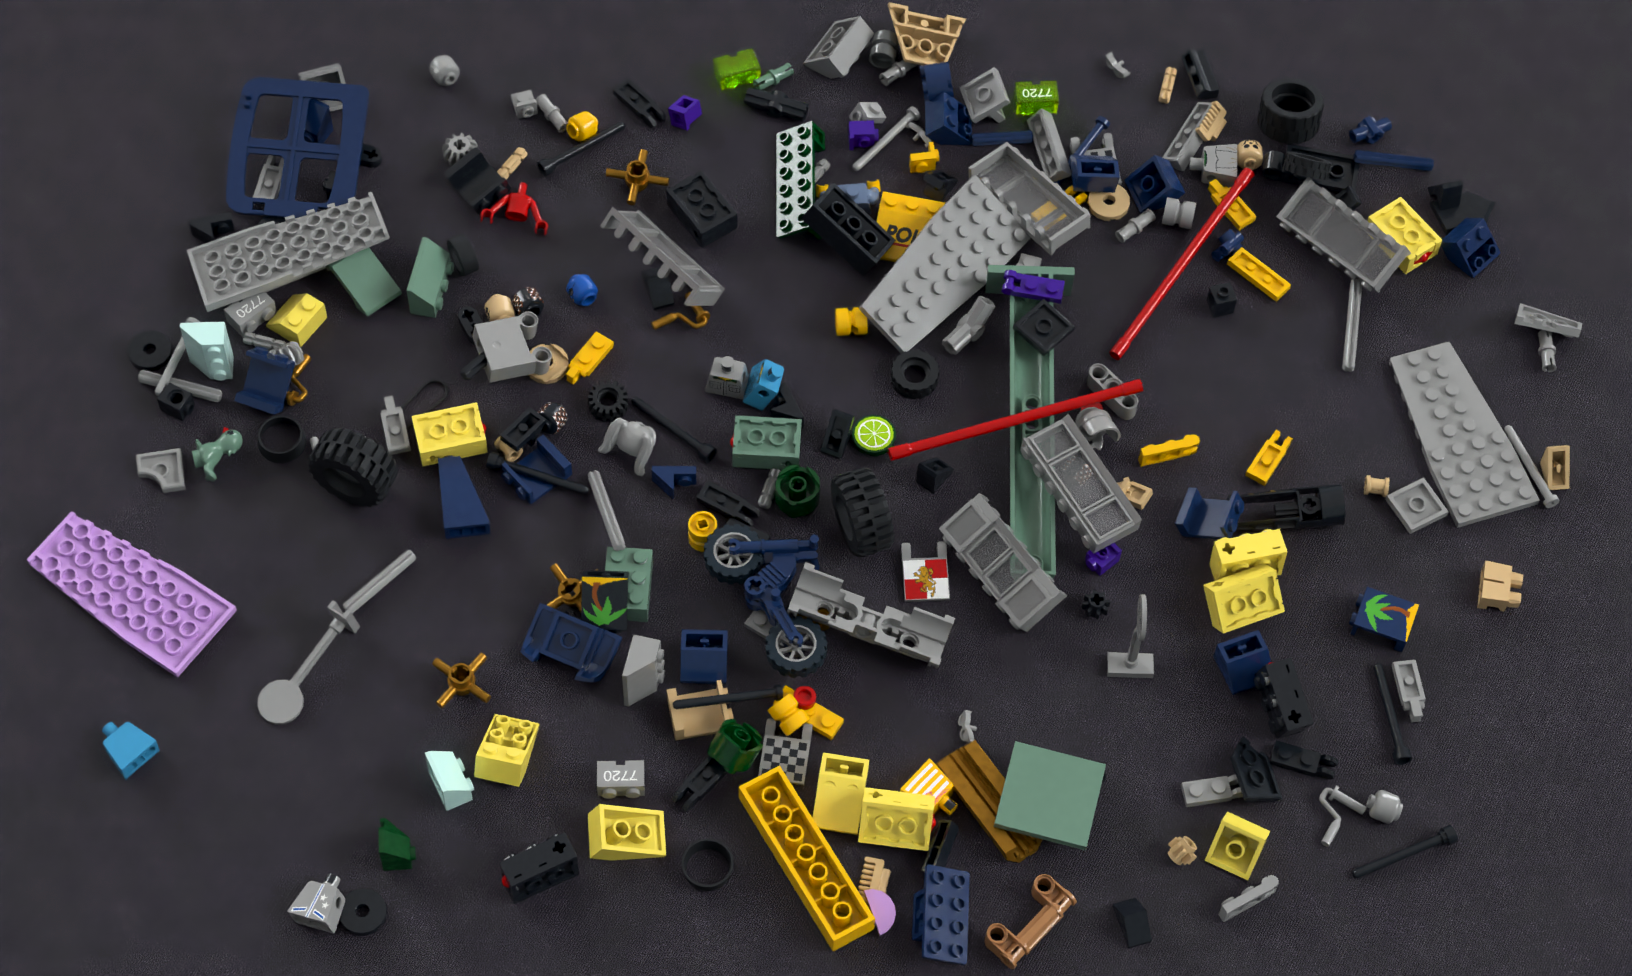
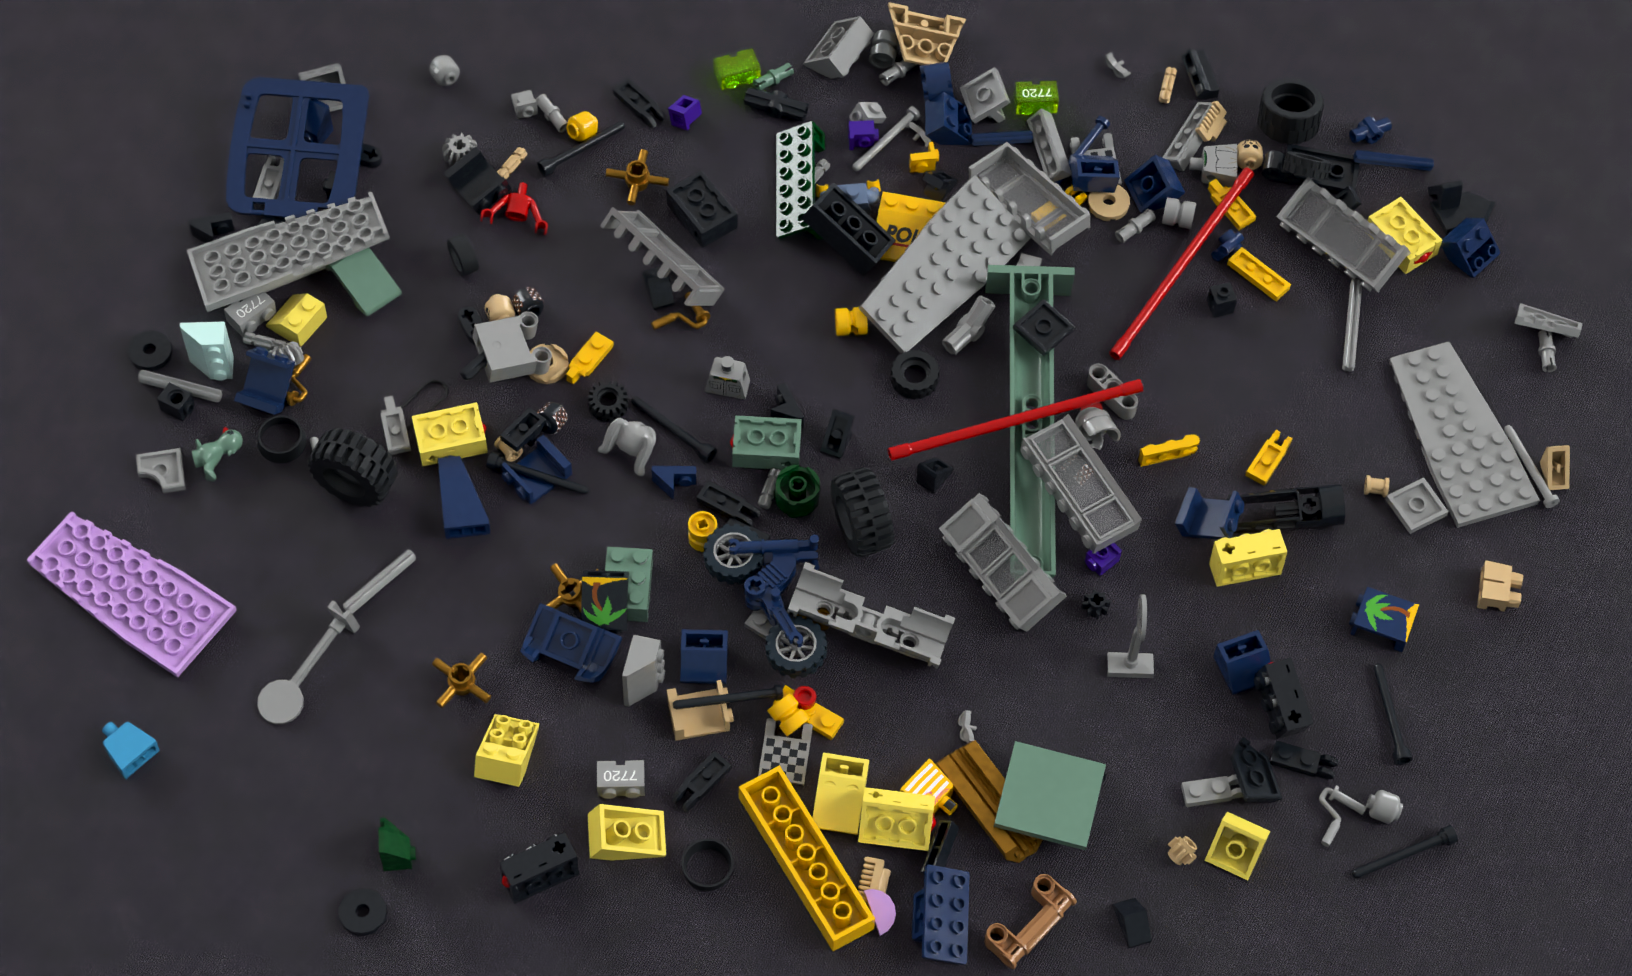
(173, 362): light grey bar -> none
(319, 905): light grey torso -> none
(429, 279): sand green slope -> none
(449, 778): light aqua slope -> none
(582, 289): blue head -> none
(606, 510): light grey axle -> none
(735, 746): dark green brick -> none
(765, 377): dark azure torso -> none
(873, 435): tile -> none
(925, 577): flag -> none
(1033, 287): dark purple plate -> none
(1135, 492): tan slope -> none
(1244, 598): light yellow piece -> none
(1248, 898): light grey hinge -> none
(1409, 688): light grey hinge -> none

